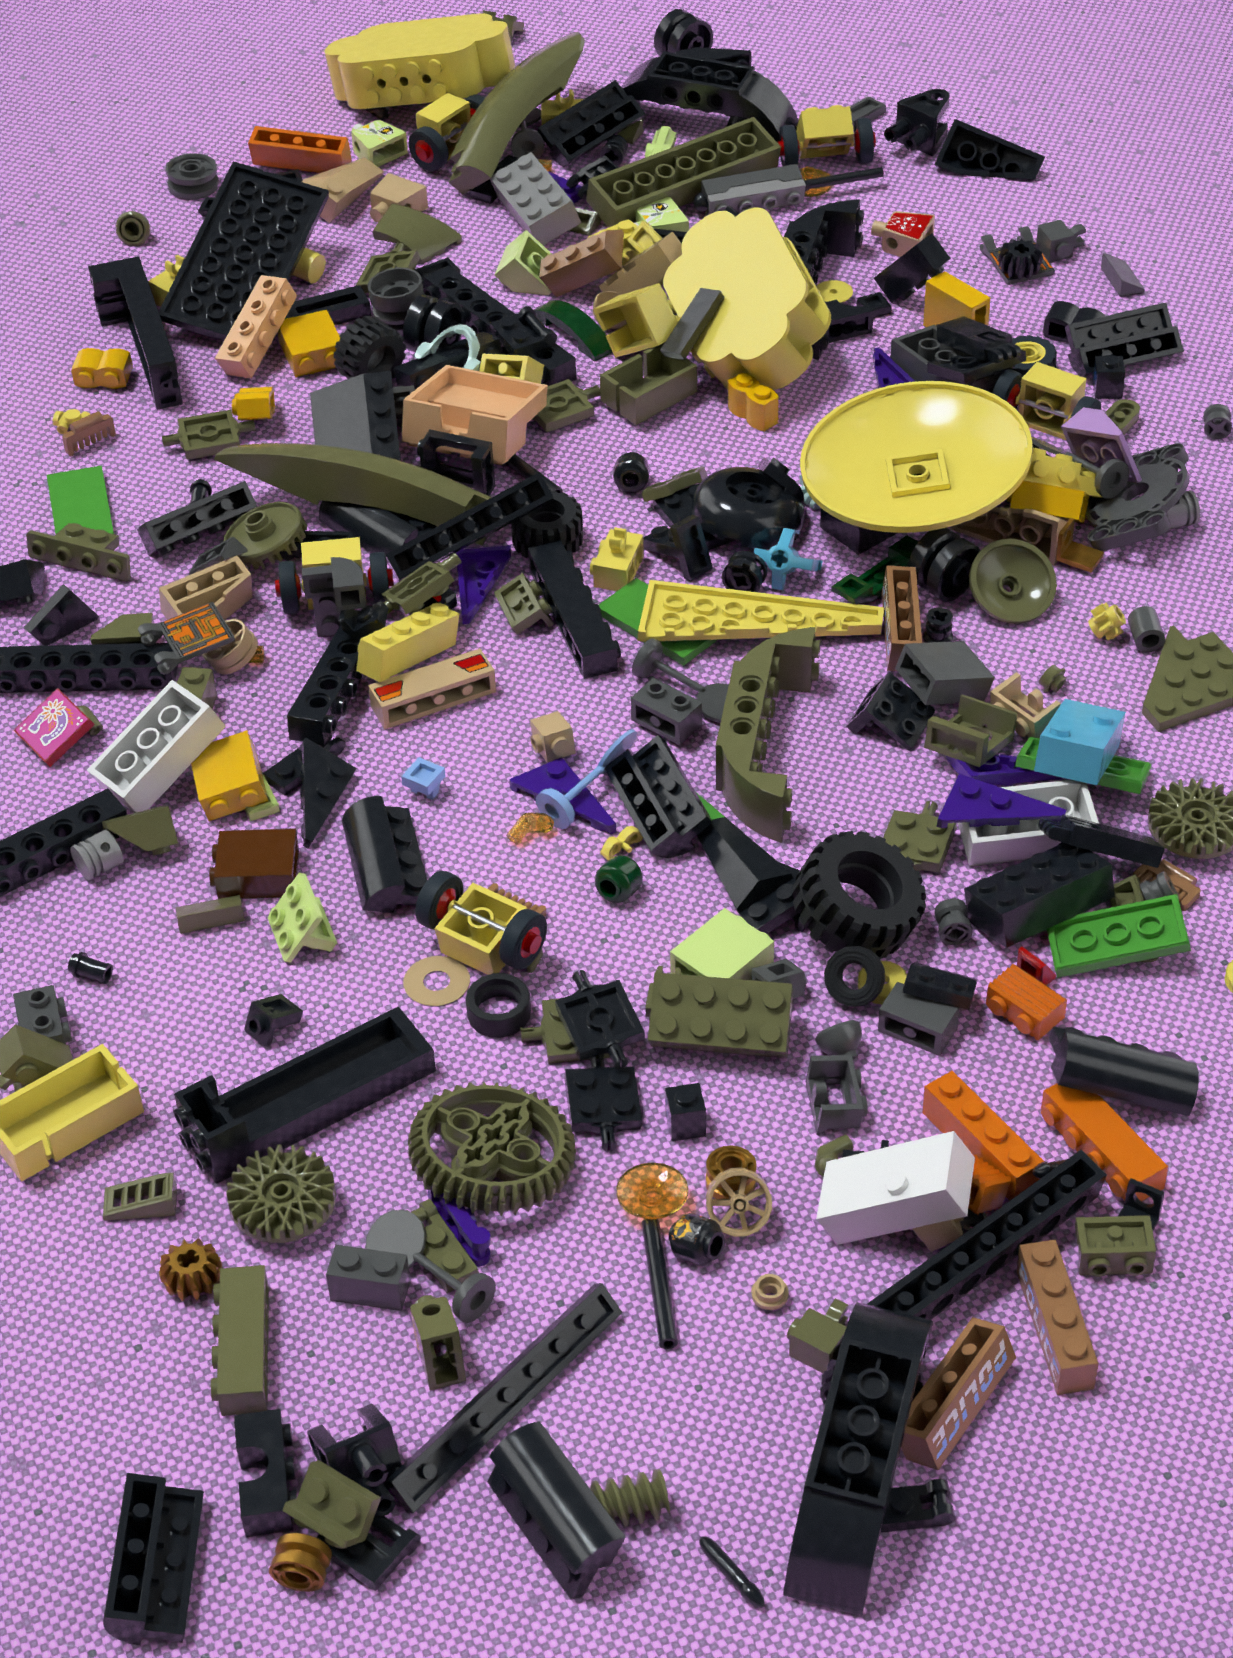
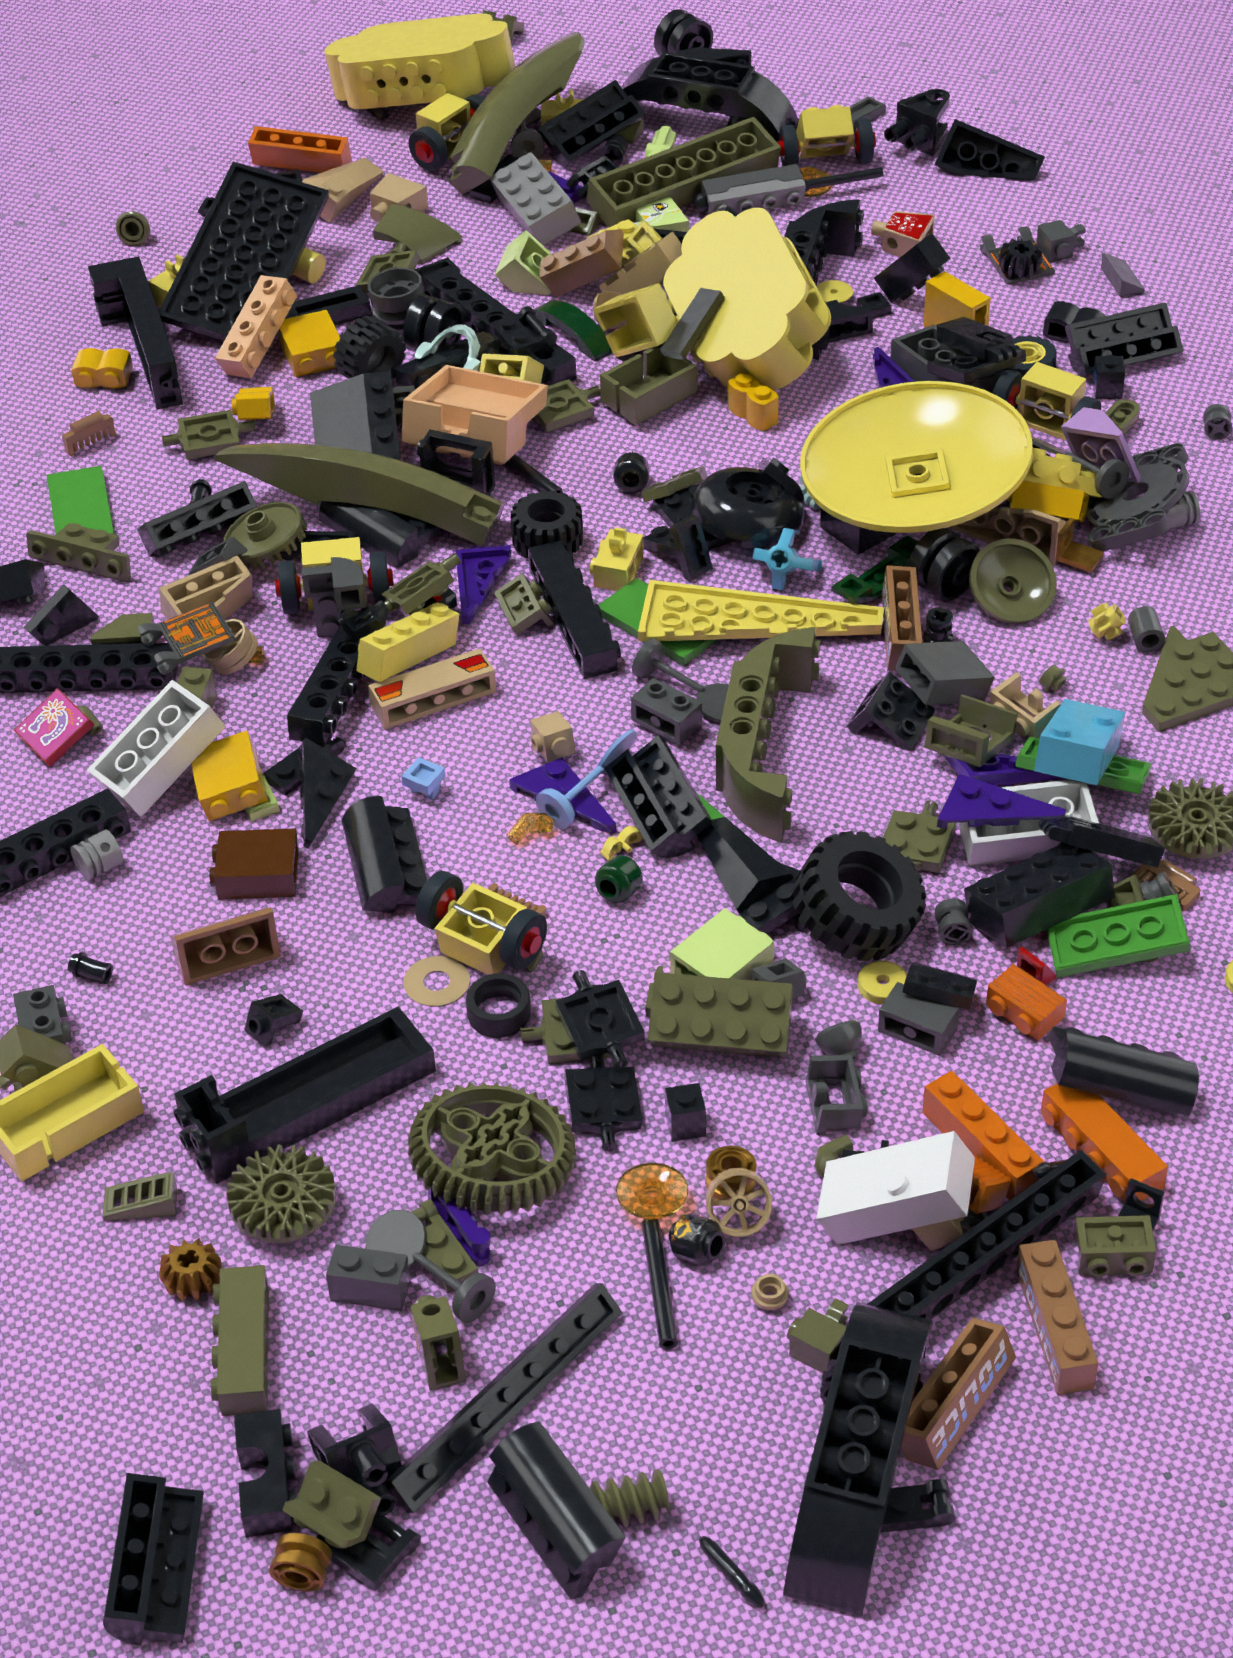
(64, 419): light yellow piece -> none
(146, 829): olive slope -> none
(192, 176): dark grey wheel -> none
(209, 914): olive slope -> none
(226, 946): none -> medium nougat slope
(300, 921): yellowish green bracket -> none
(378, 142): yellowish green torso -> none
(470, 526): black brick -> none
(743, 573): black wheel -> none
(834, 976): black tyre -> none

